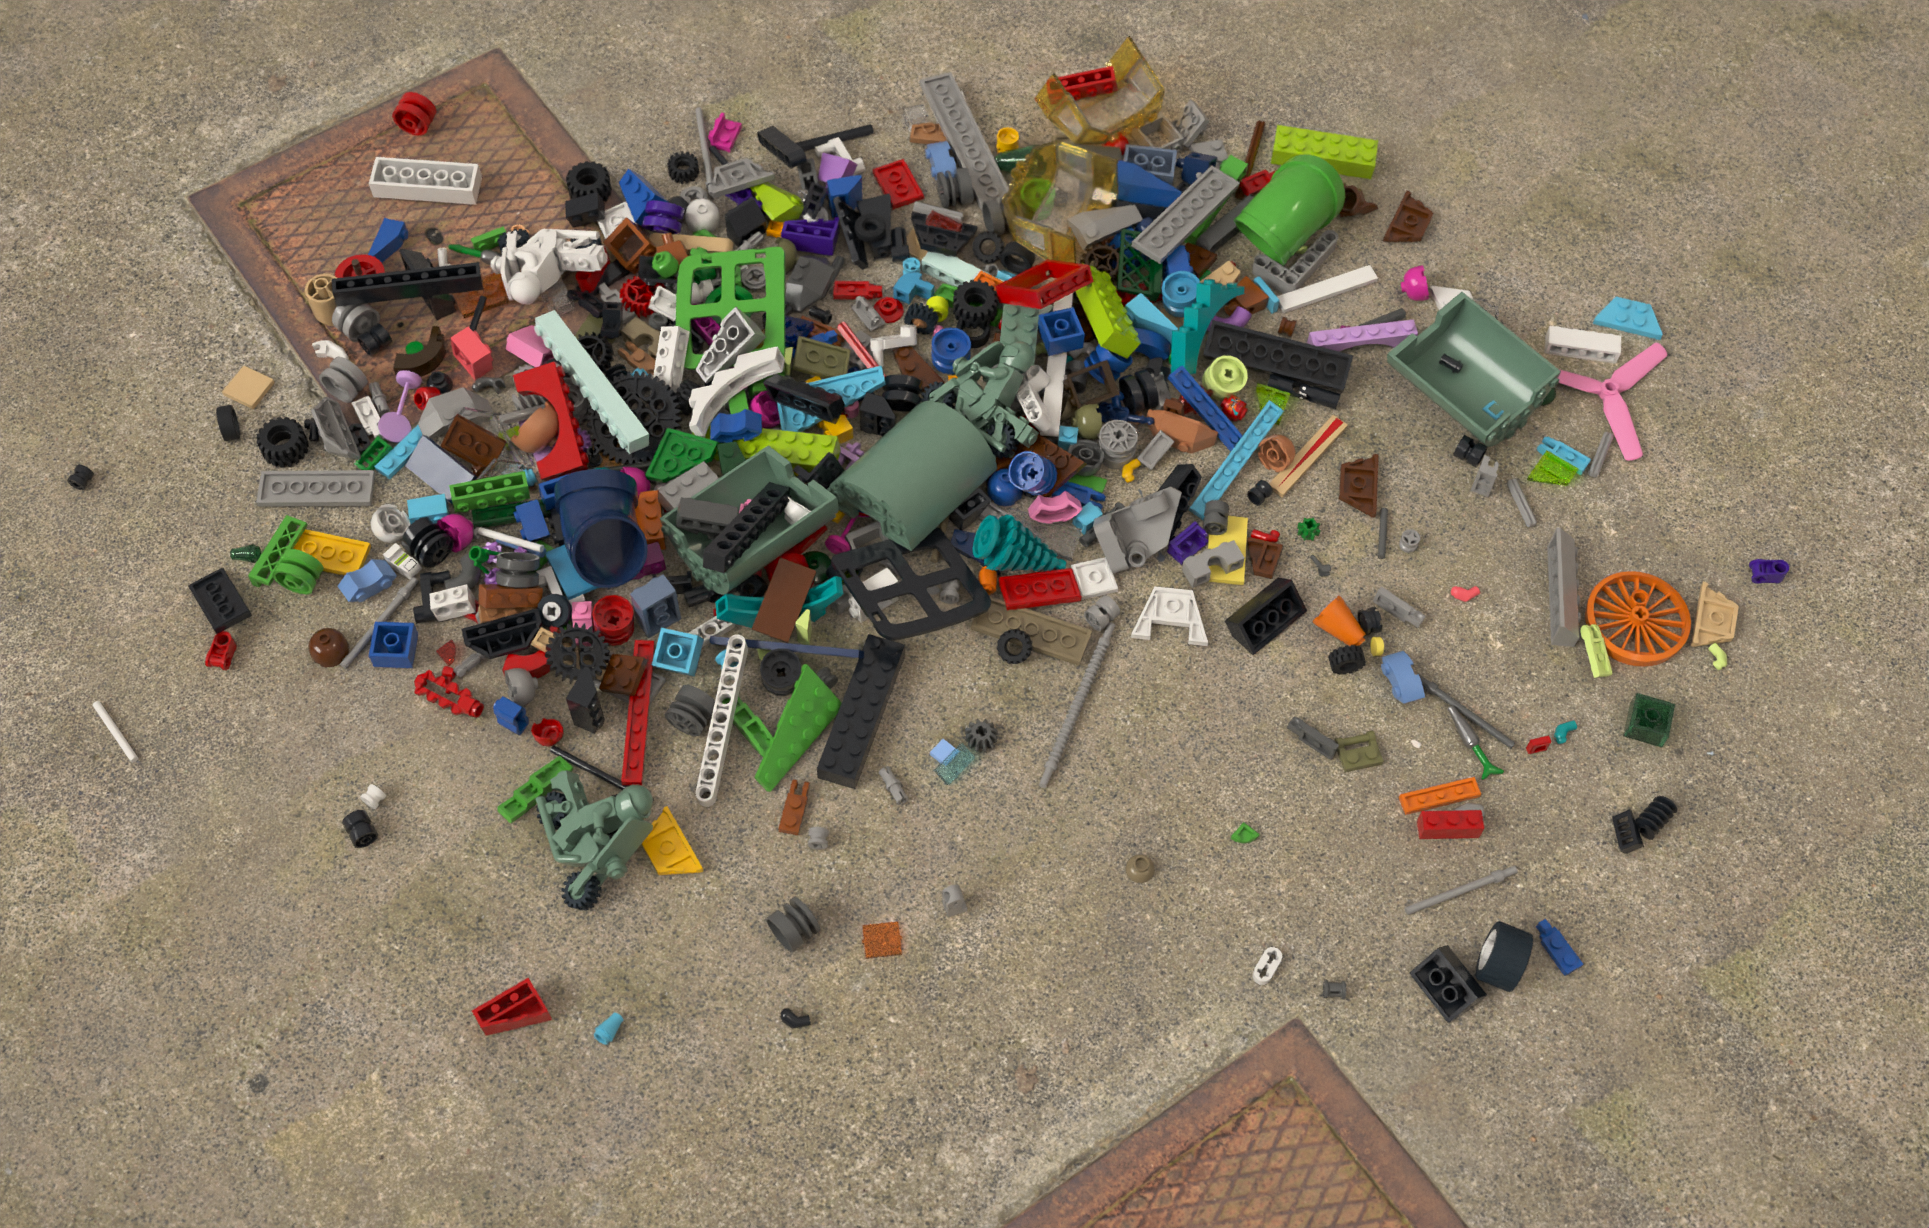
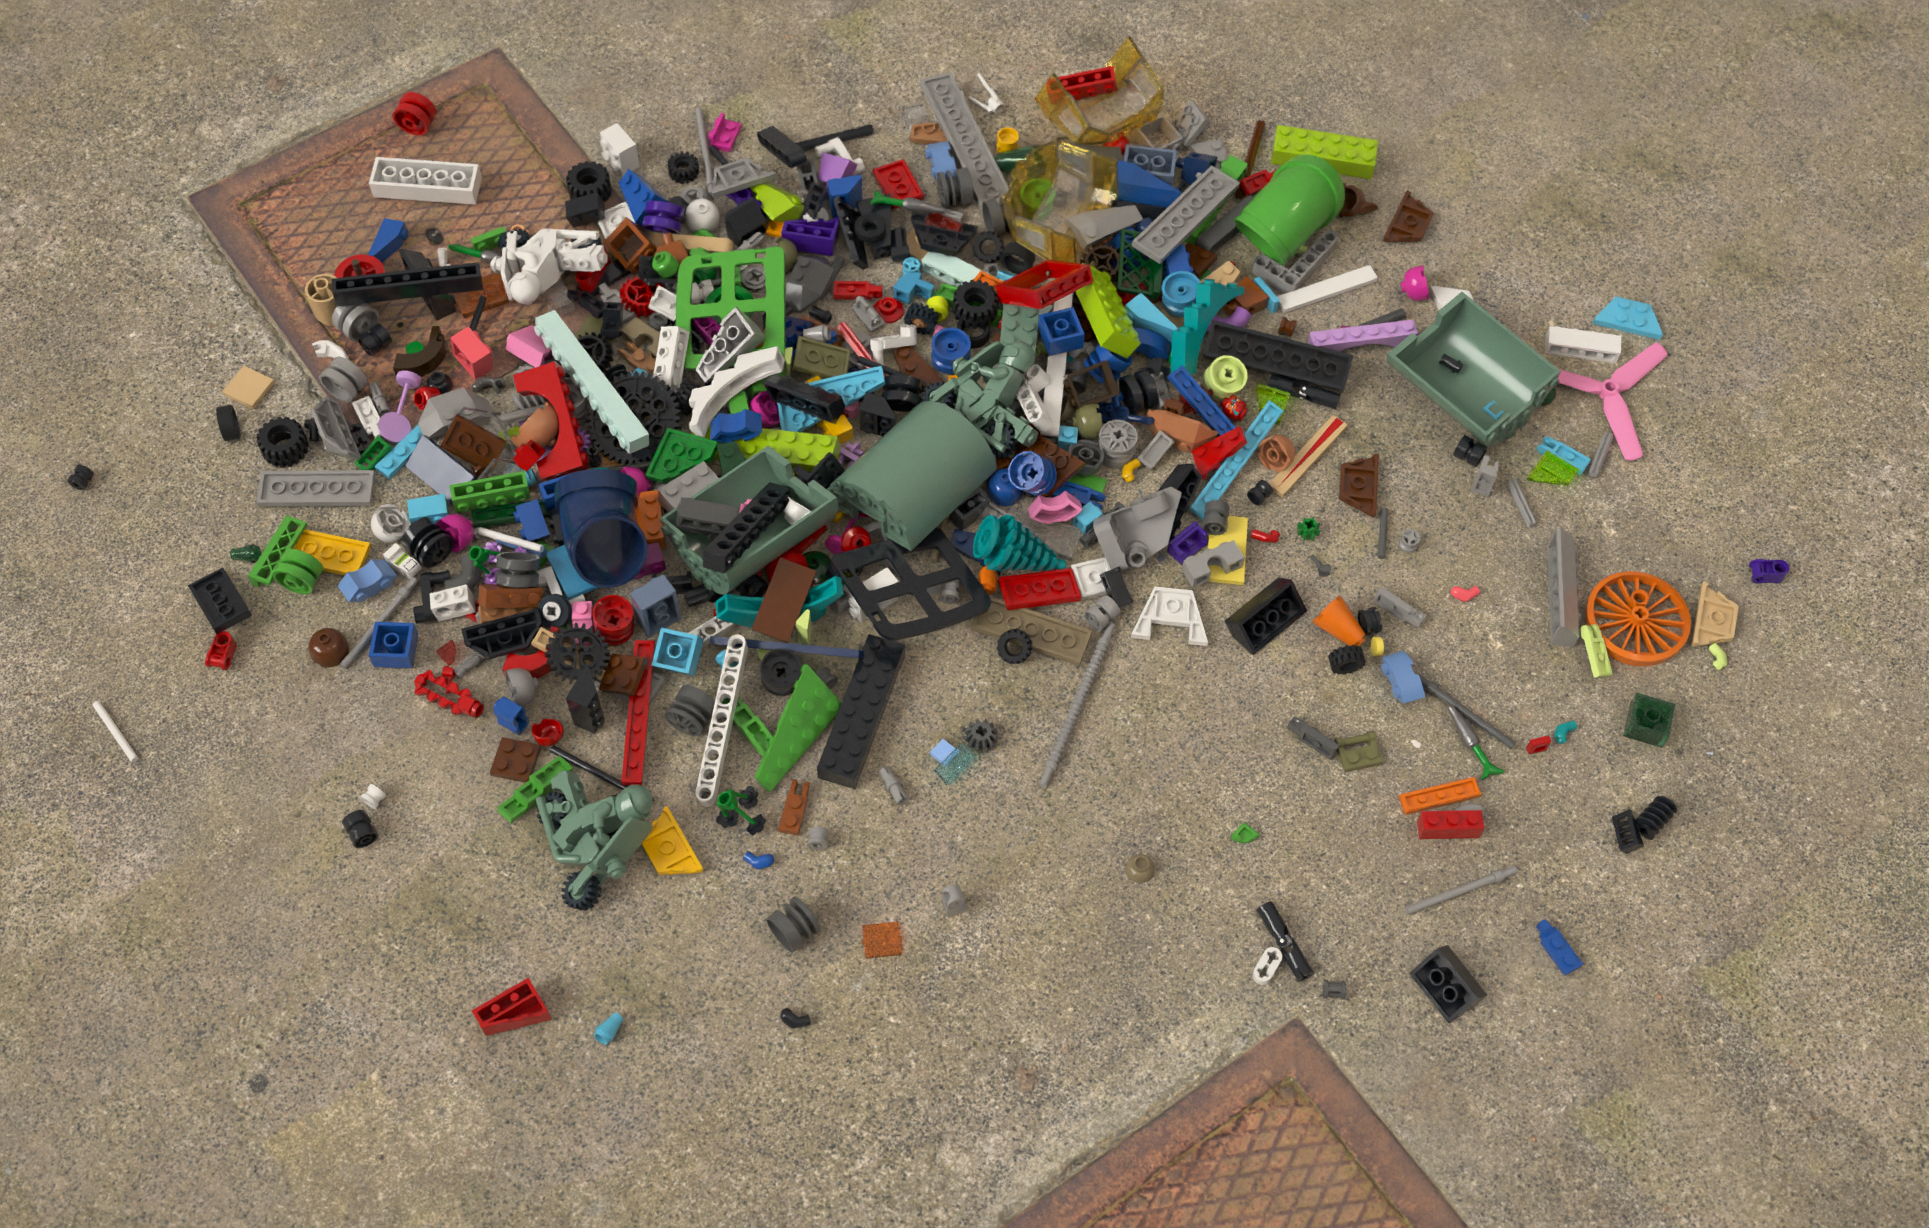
(515, 760): none -> reddish brown plate
(528, 455): none -> red brick
(619, 149): none -> white brick
(728, 805): none -> plant
(759, 862): none -> blue arm
(819, 333): none -> light grey cone
(852, 536): none -> red piece
(889, 371): none -> black bar
(908, 204): none -> flat silver piece
(994, 103): none -> white plant
(1116, 587): none -> black hinge
(1215, 451): none -> red wing
(1264, 556): reddish brown wing -> none
(1278, 929): none -> black piece
(1504, 956): black wheel -> none

